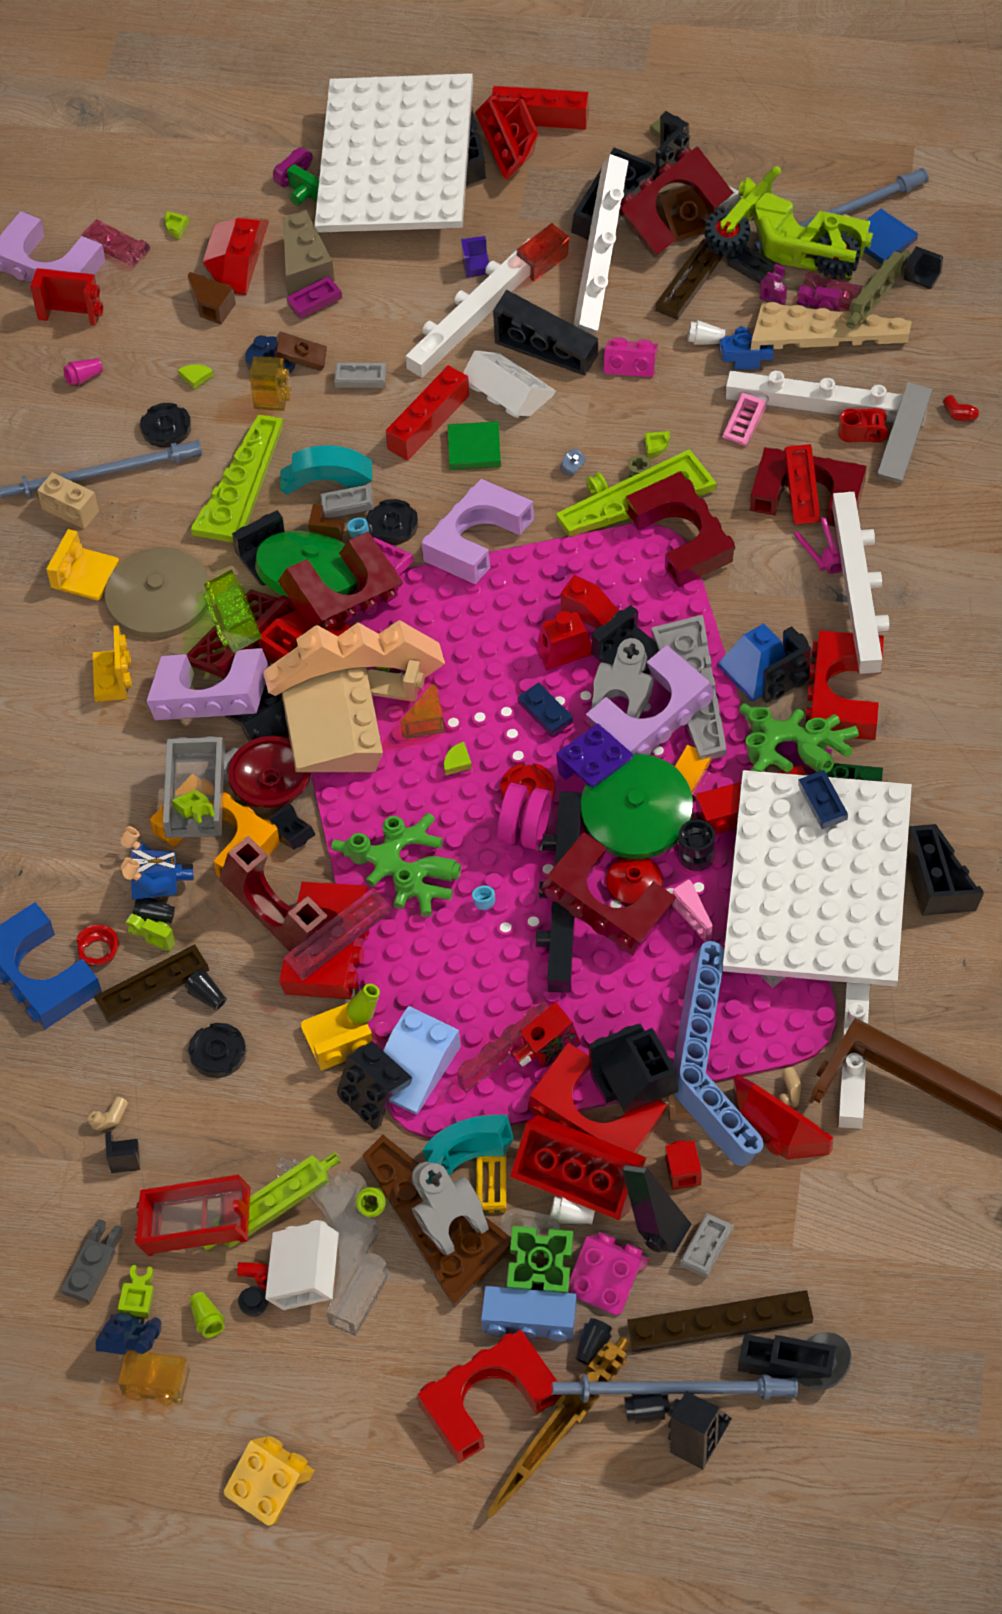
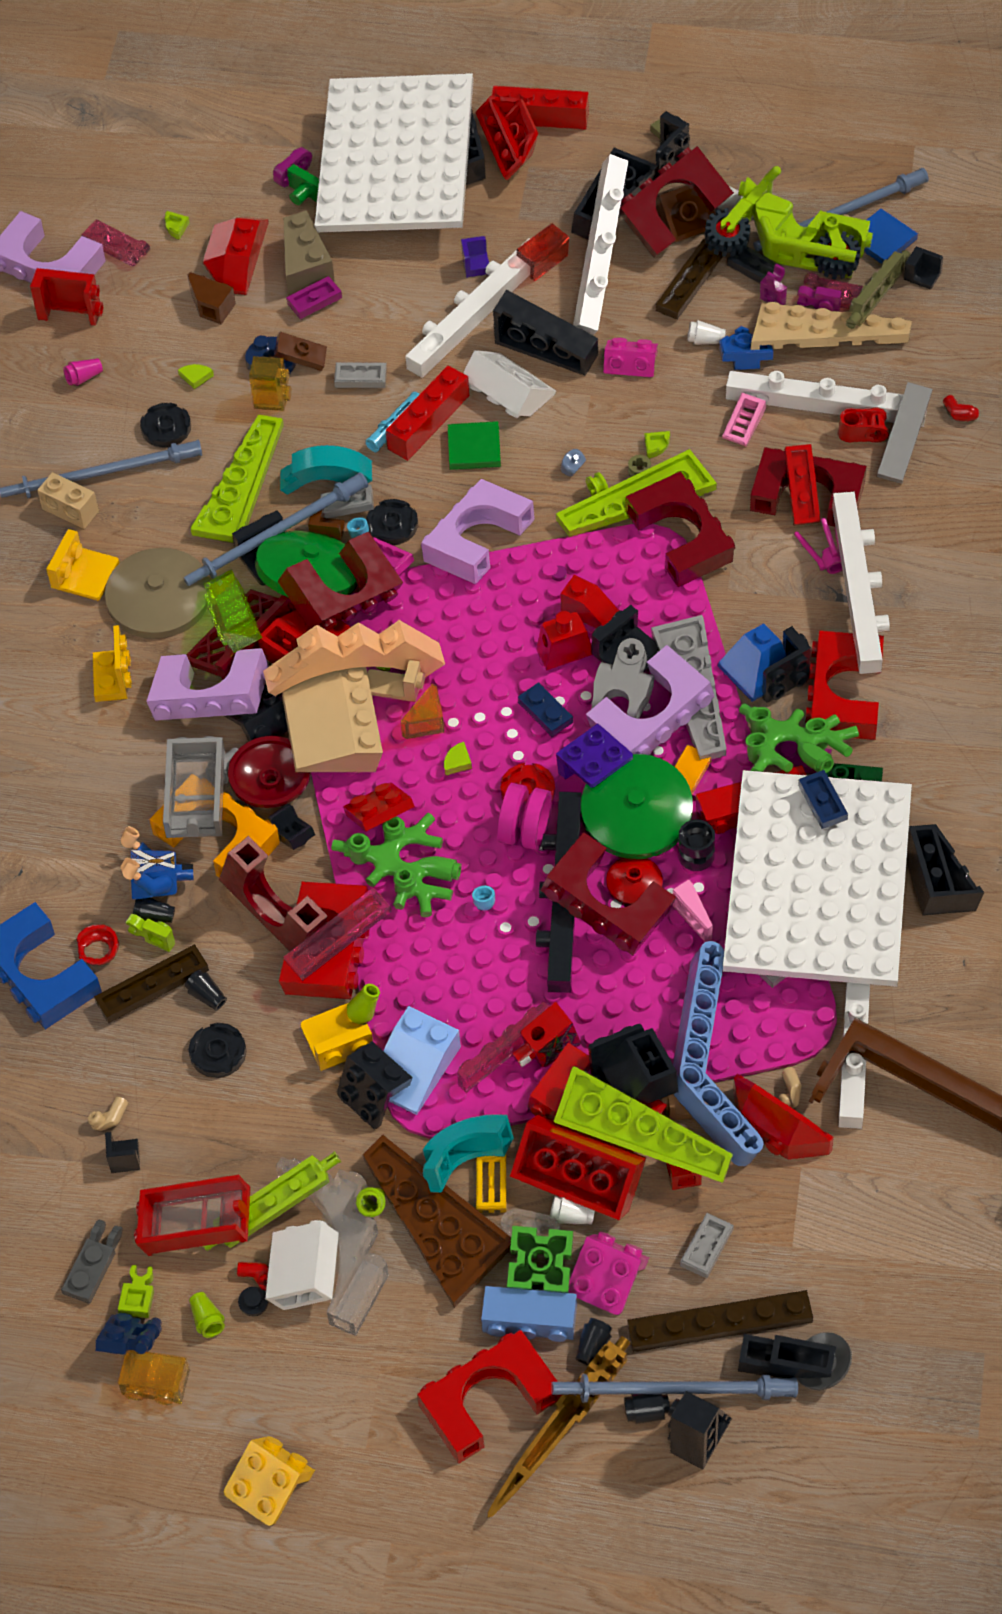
(193, 805): lime plate -> none
(340, 492): none -> sand blue bar
(378, 438): none -> medium azure pin
(378, 806): none -> red plate
(443, 1203): light grey piece -> none
(621, 1120): none -> lime wing
(654, 1211): black slope -> none

